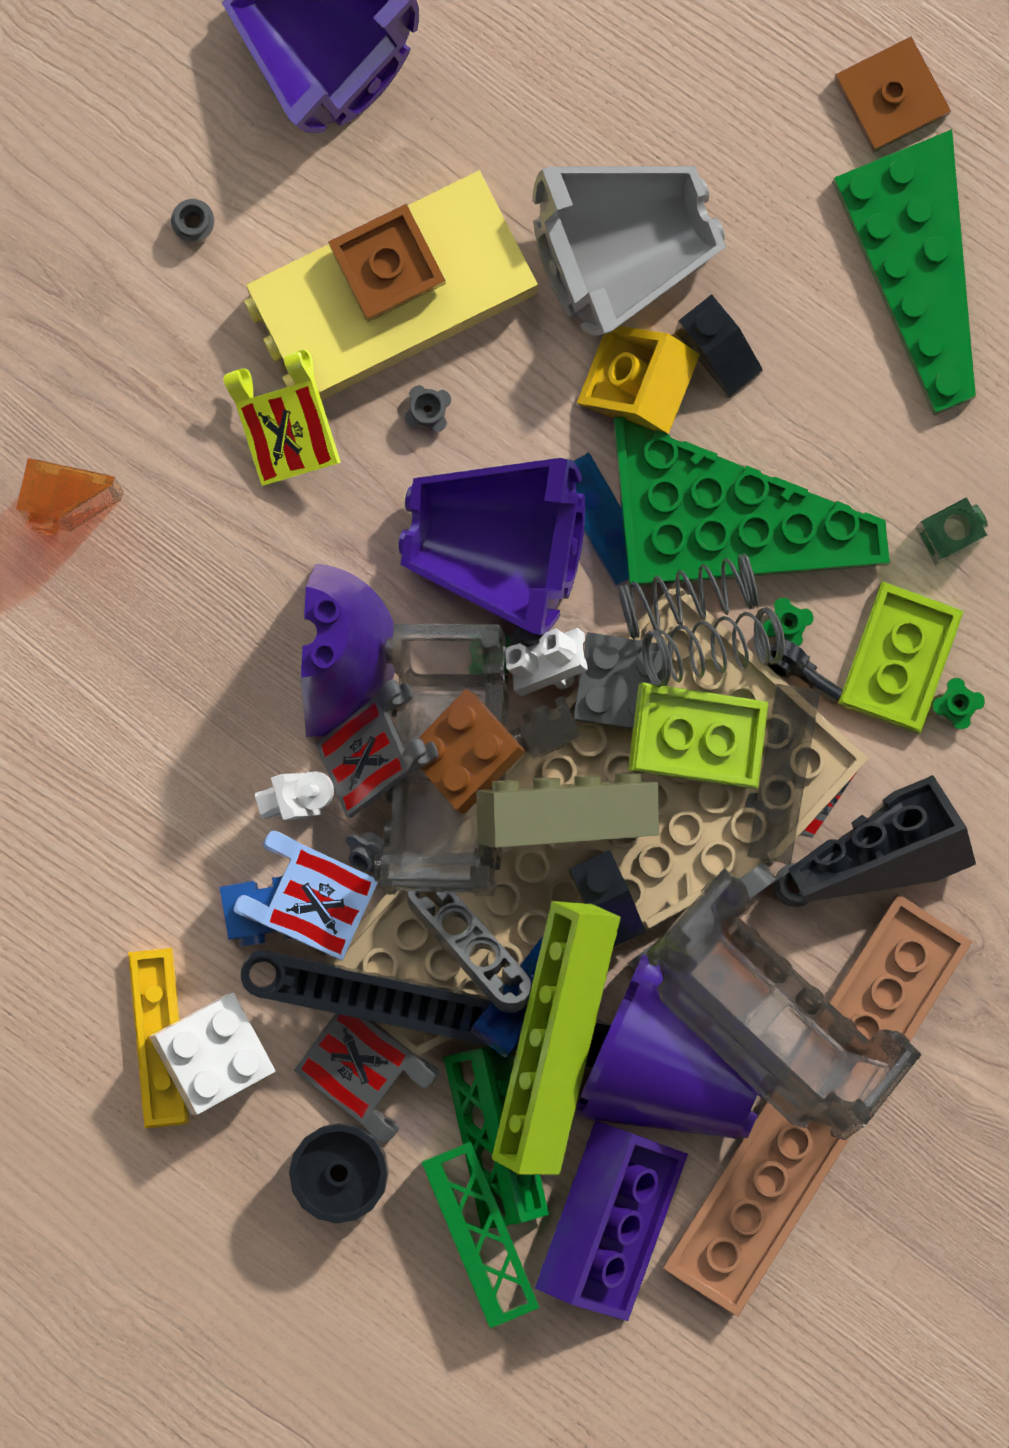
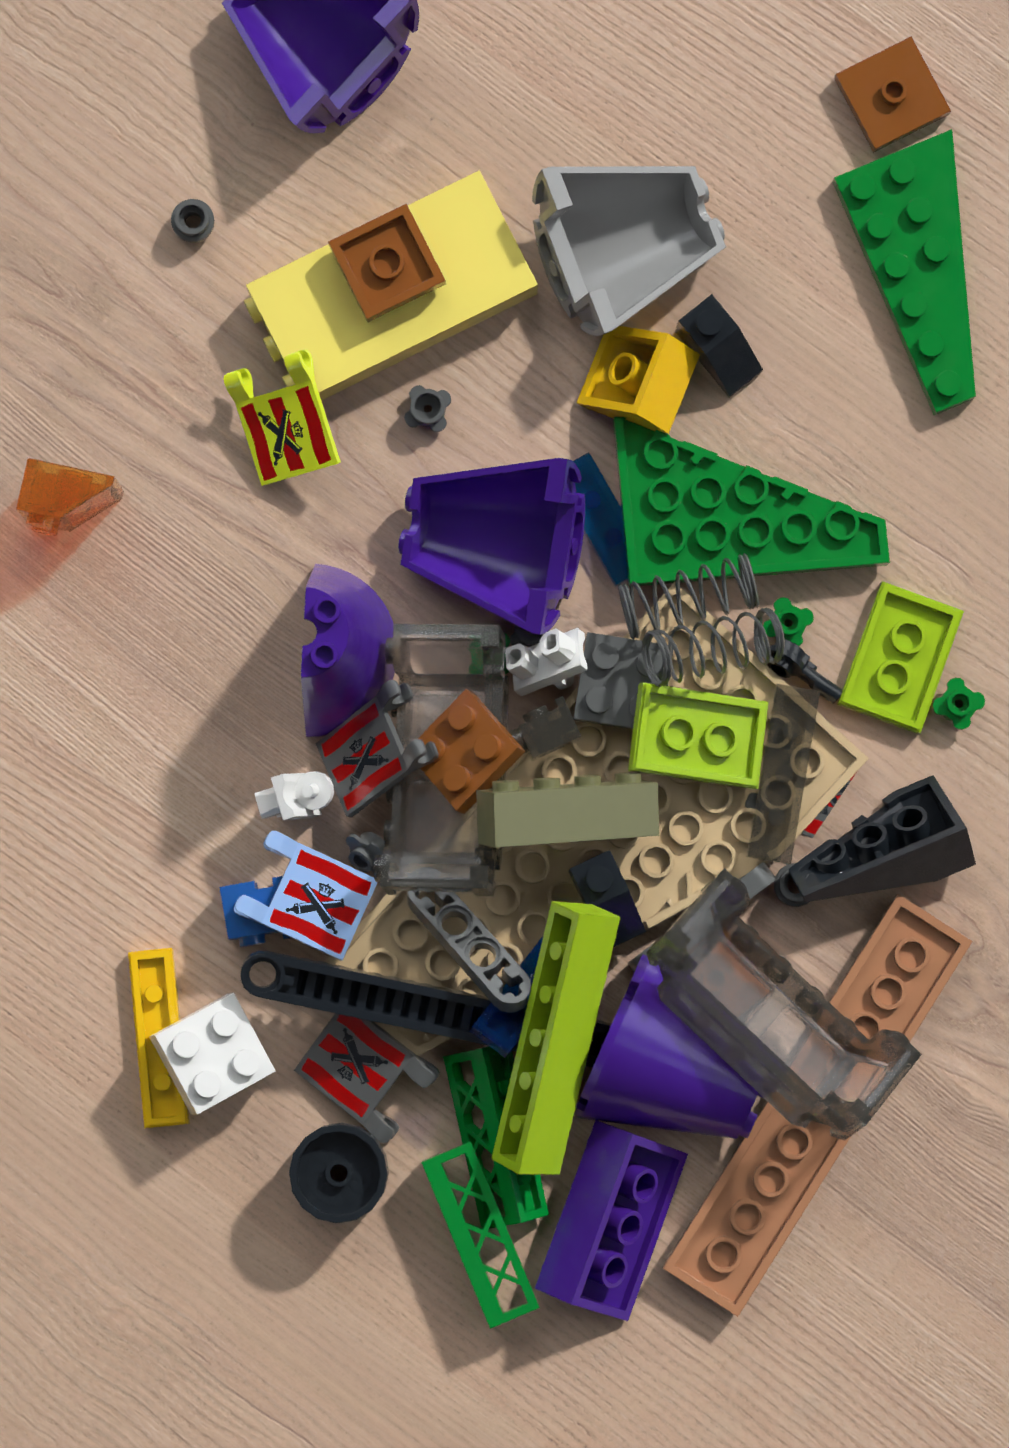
(936, 540): clear green brick -> none

